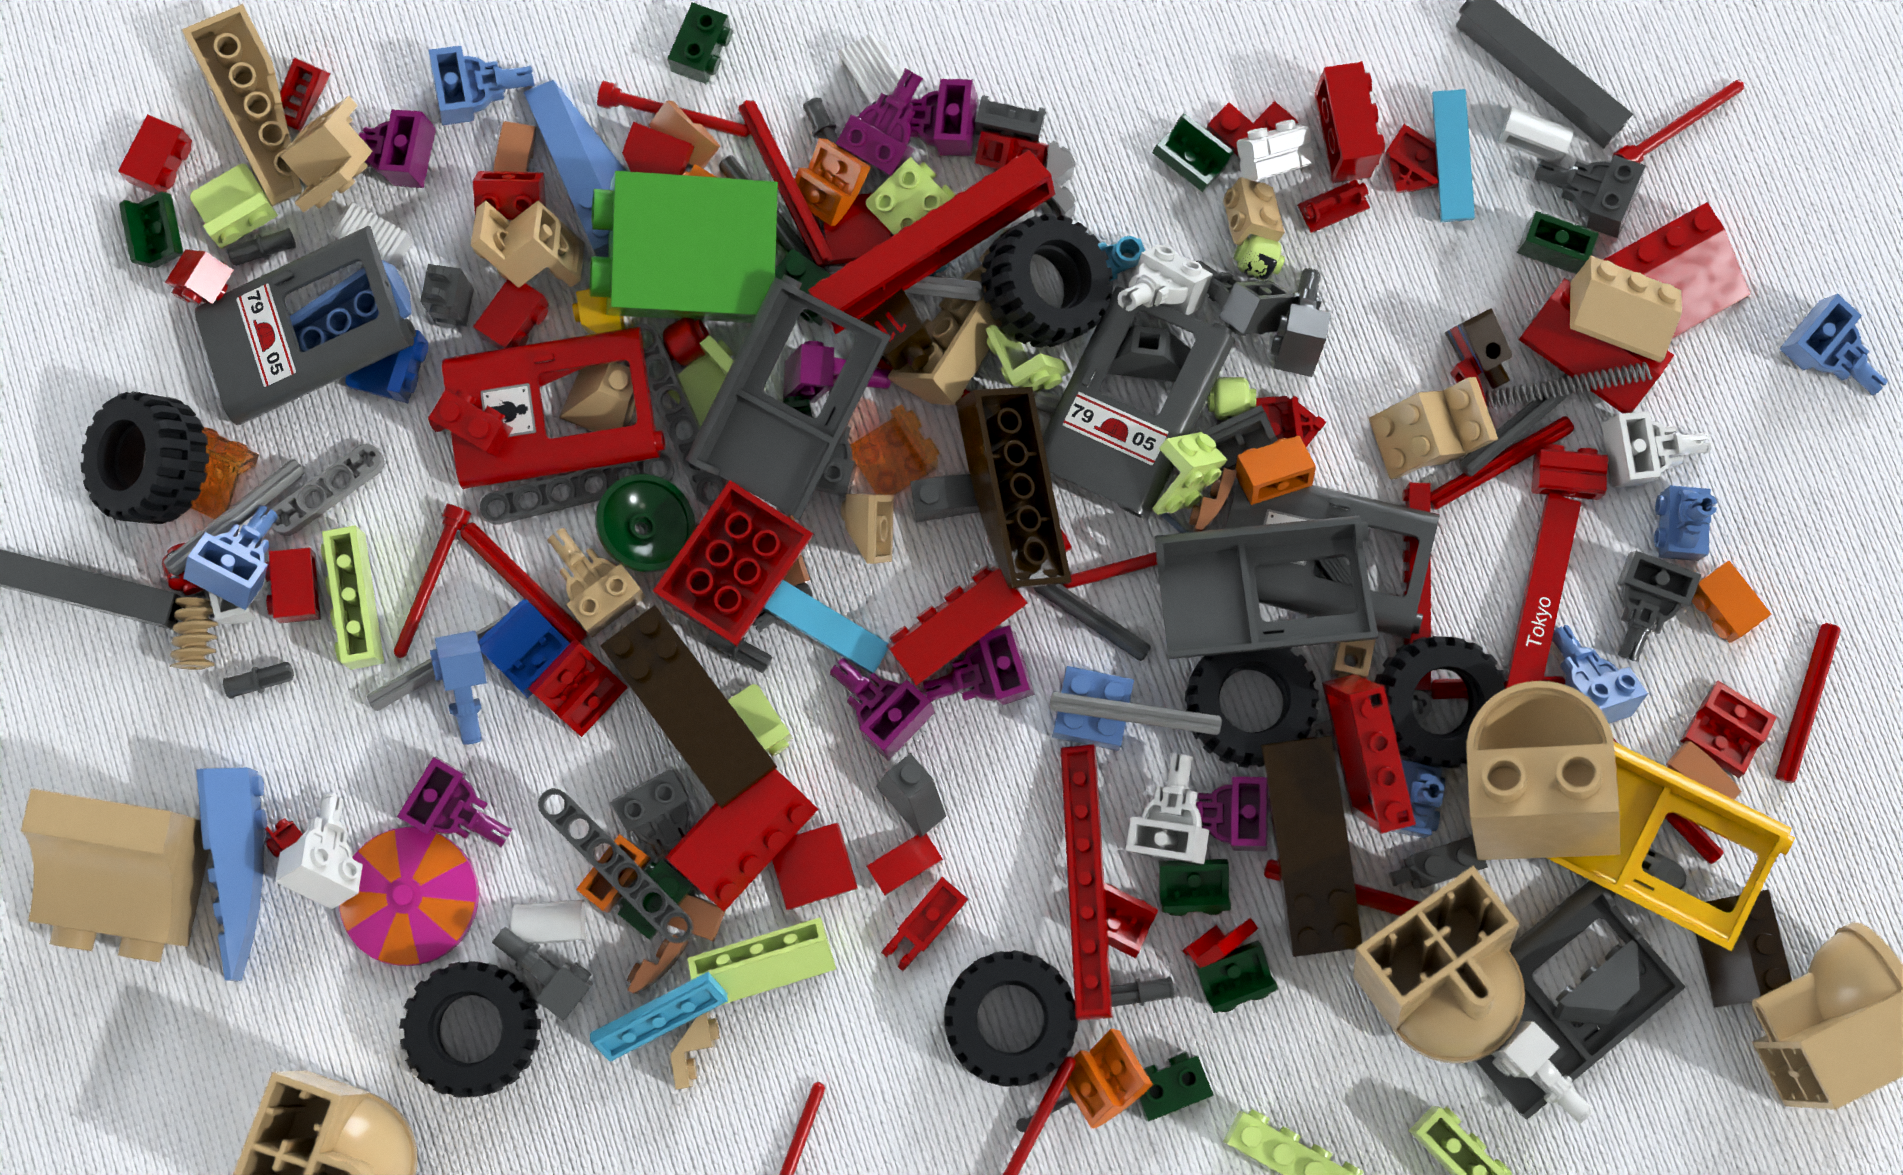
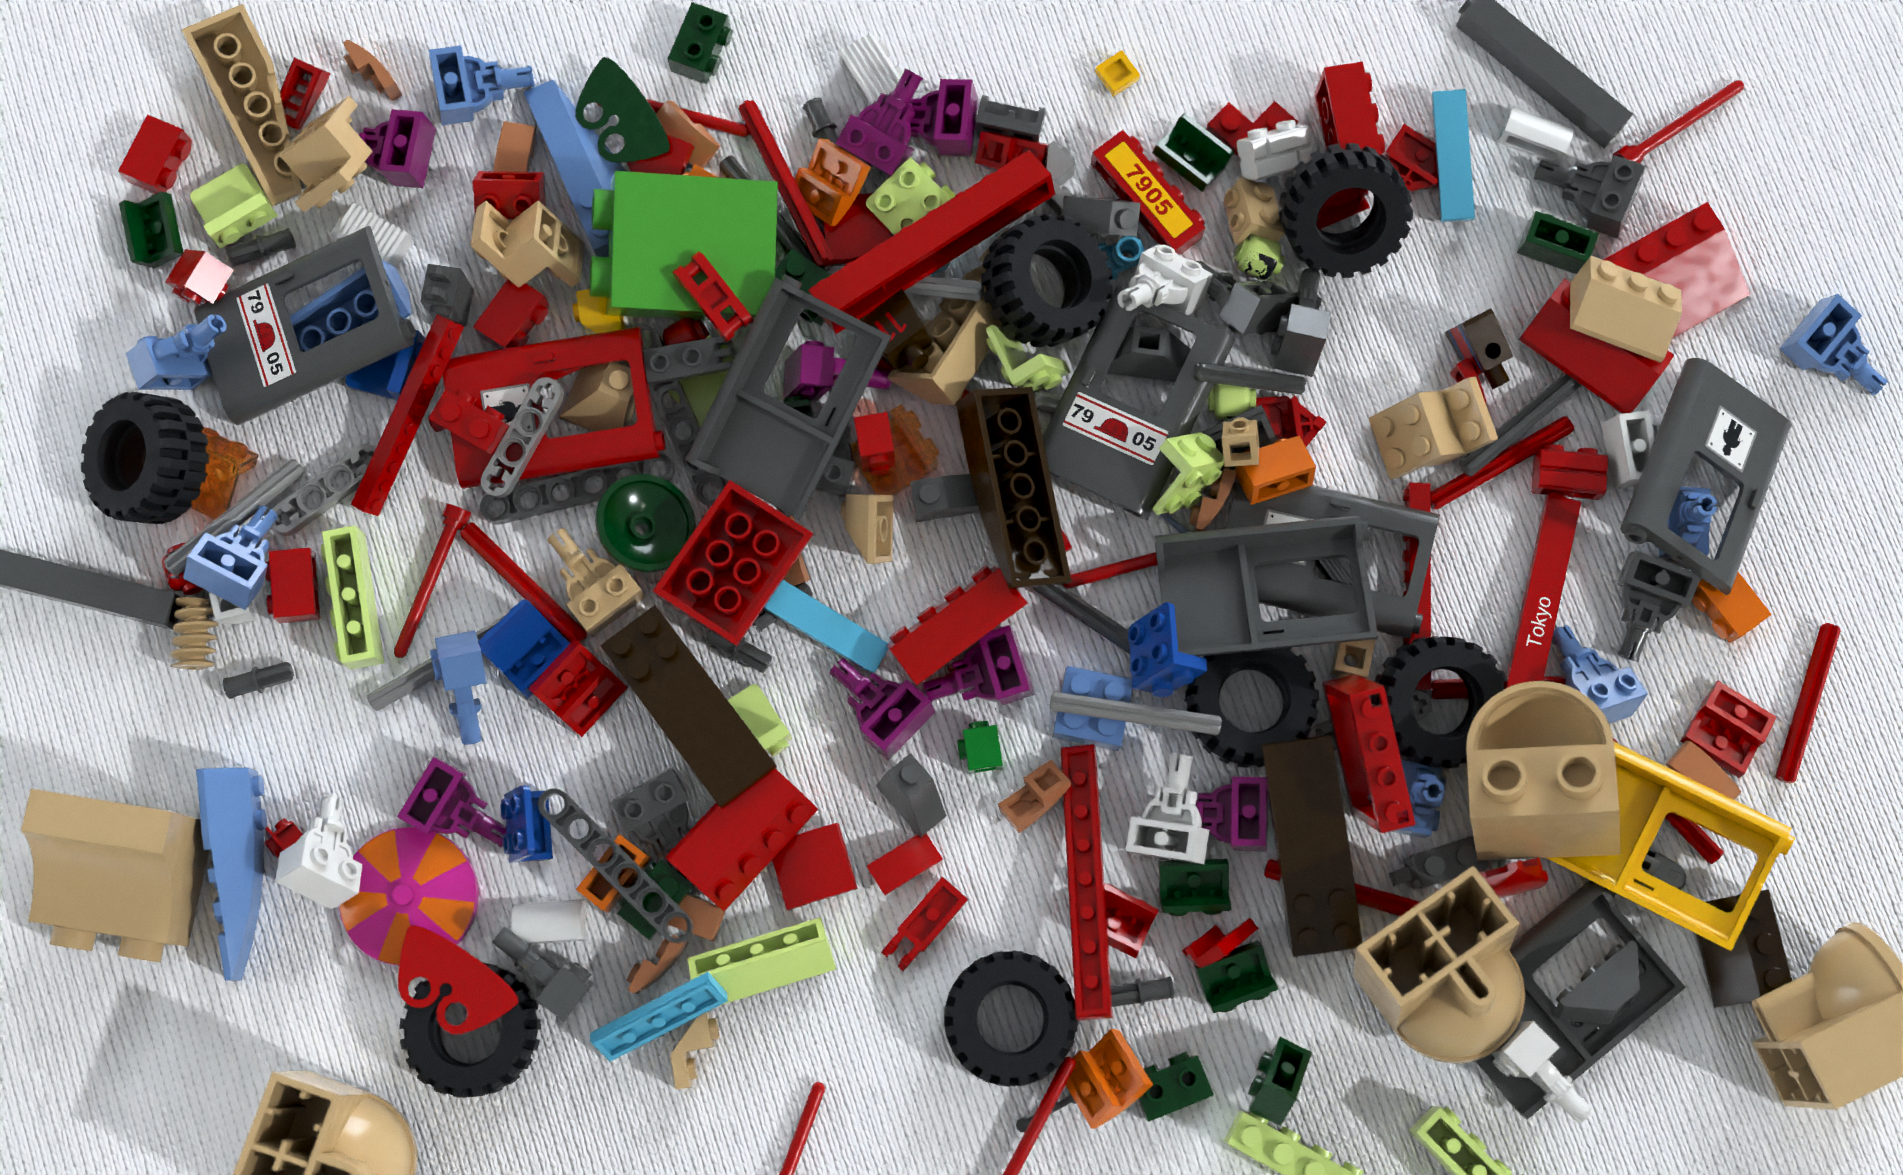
(177, 360): none -> medium blue brick
(370, 68): none -> nougat slope
(407, 415): none -> red piece
(443, 962): none -> red piece
(517, 434): none -> light grey beam
(527, 829): none -> blue bracket
(637, 123): none -> dark green piece
(687, 360): none -> dark grey hinge
(713, 296): none -> red plate
(875, 443): none -> red brick
(980, 747): none -> green brick
(1040, 793): none -> nougat slope
(1103, 214): none -> dark grey slope
(1117, 73): none -> yellow plate
(1142, 181): none -> brick
(1155, 656): none -> blue bracket
(1237, 434): none -> tan brick
(1249, 378): none -> dark grey axle
(1279, 1081): none -> dark green brick
(1366, 243): none -> black tyre
(1516, 877): none -> red slope
(1583, 381): light grey piece -> none
(1729, 431): none -> dark grey piece

